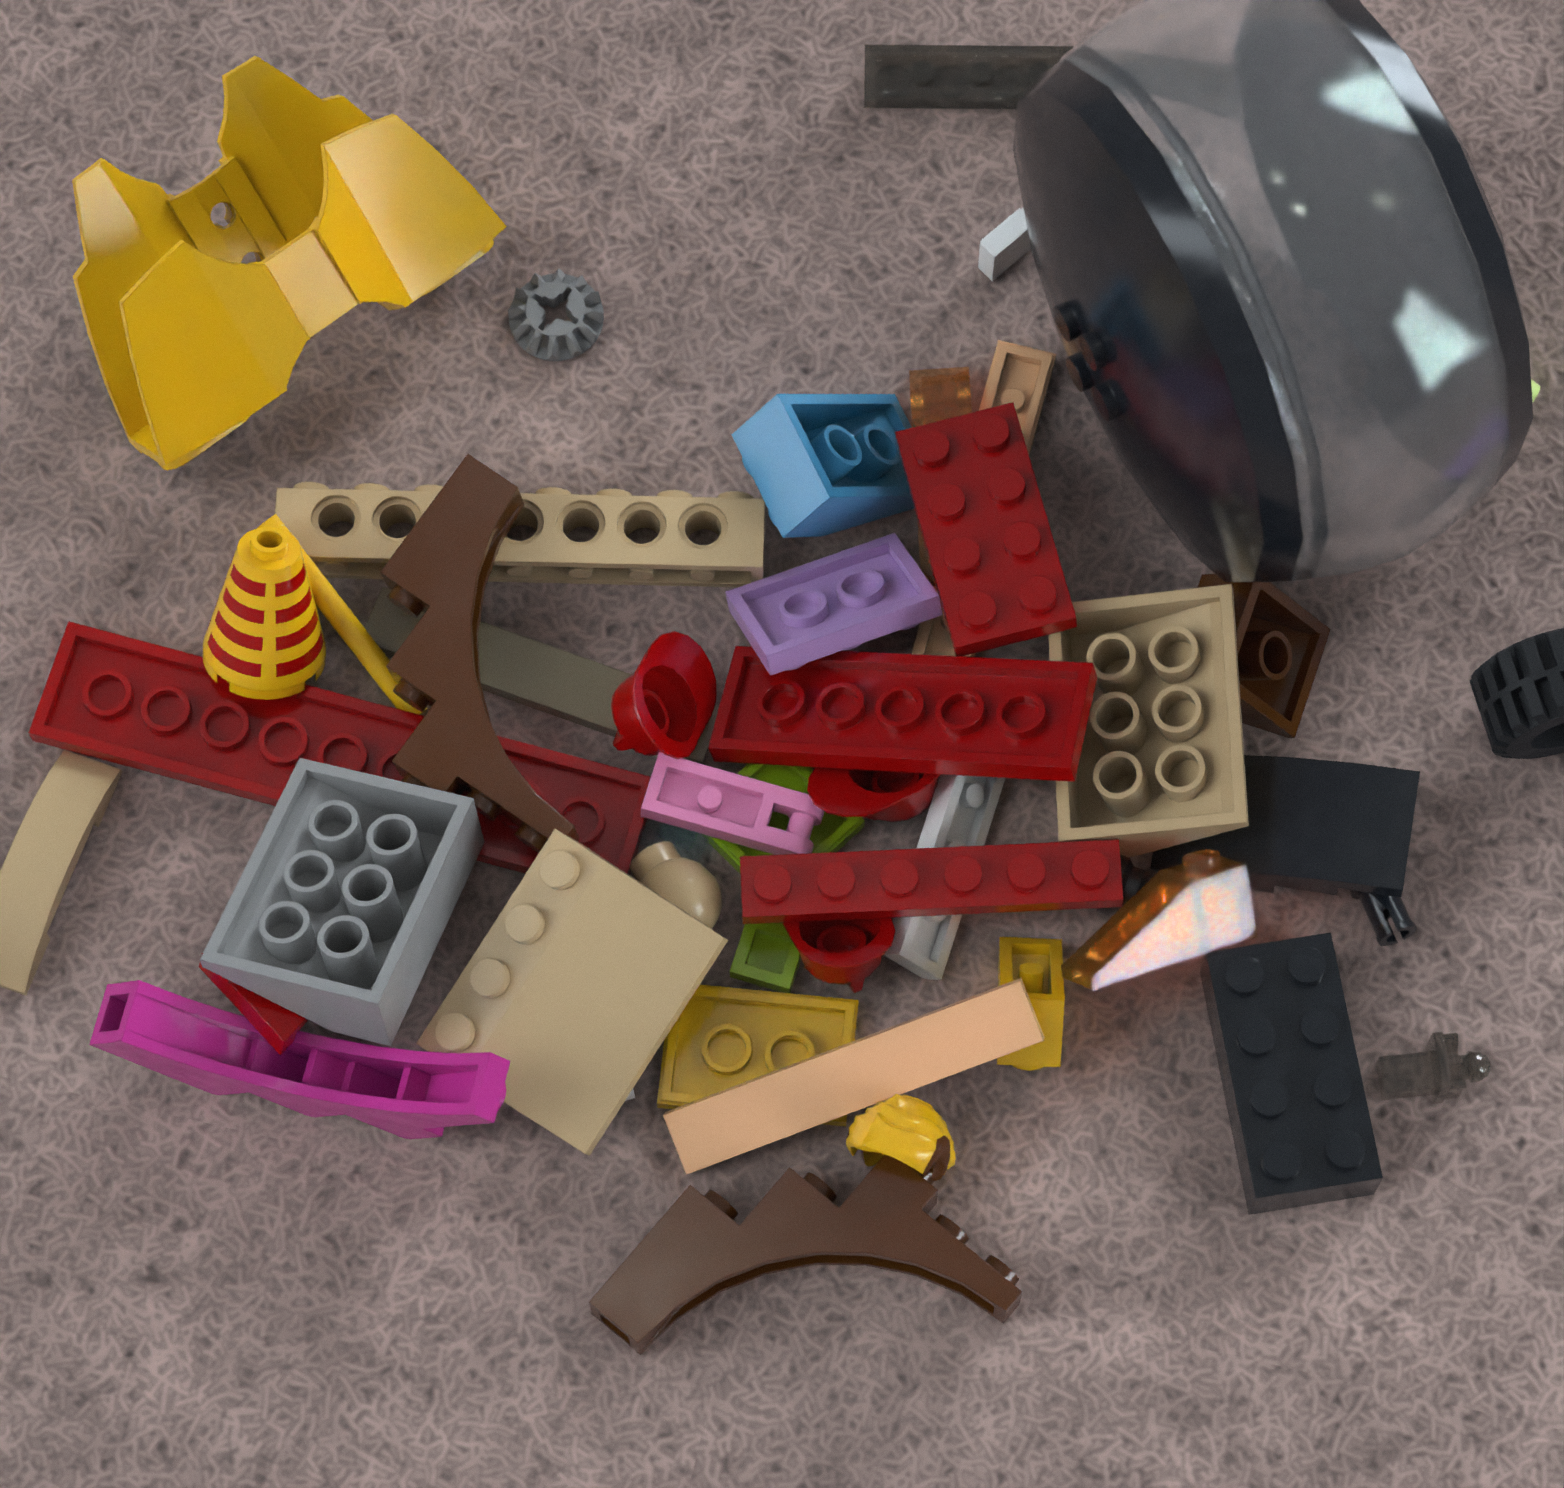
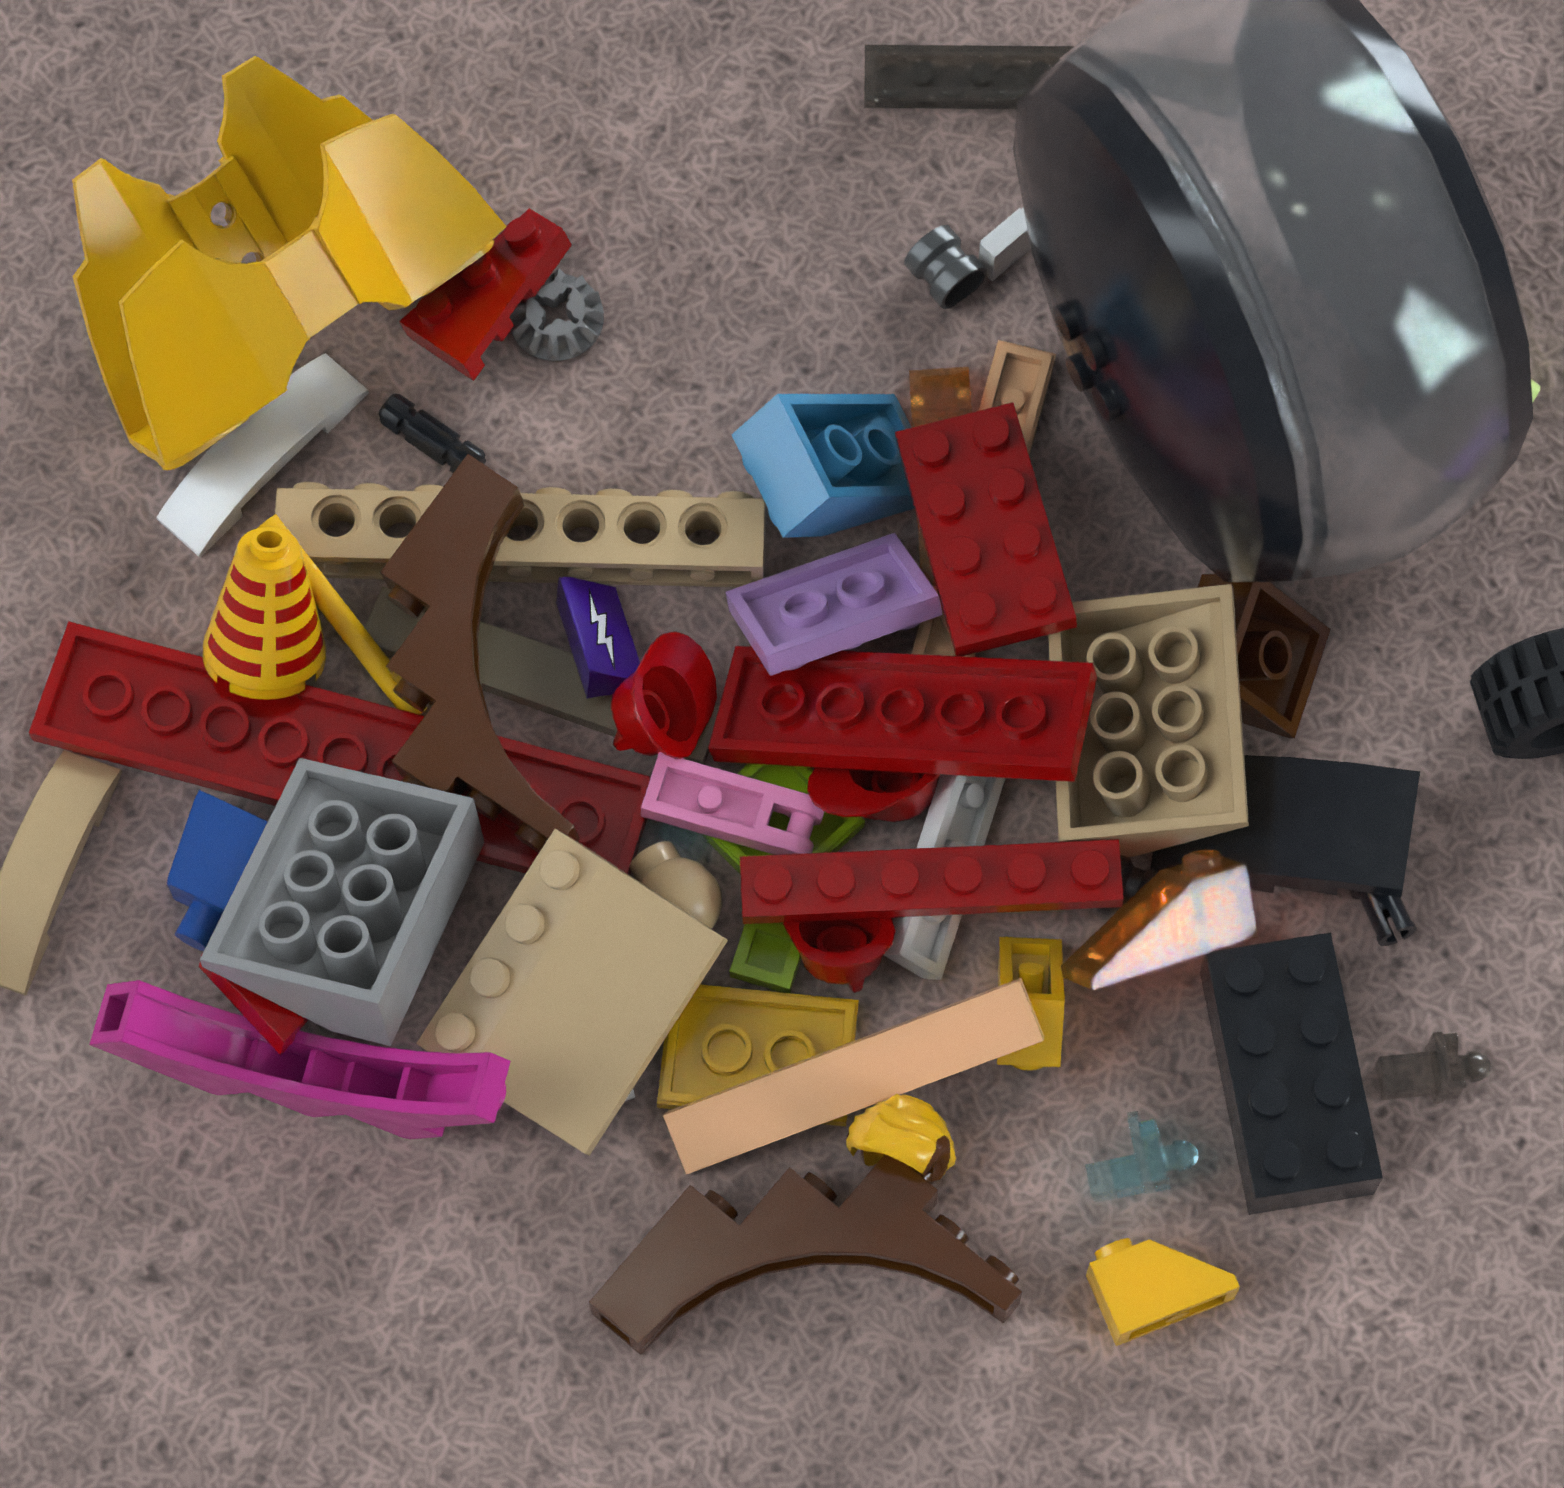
(210, 863): none -> blue torso
(253, 453): none -> white slope
(427, 432): none -> black axle
(476, 303): none -> red wing
(596, 634): none -> dark purple slope
(945, 266): none -> dark grey wheel
(1144, 1170): none -> clear light blue piece
(1153, 1287): none -> yellow slope

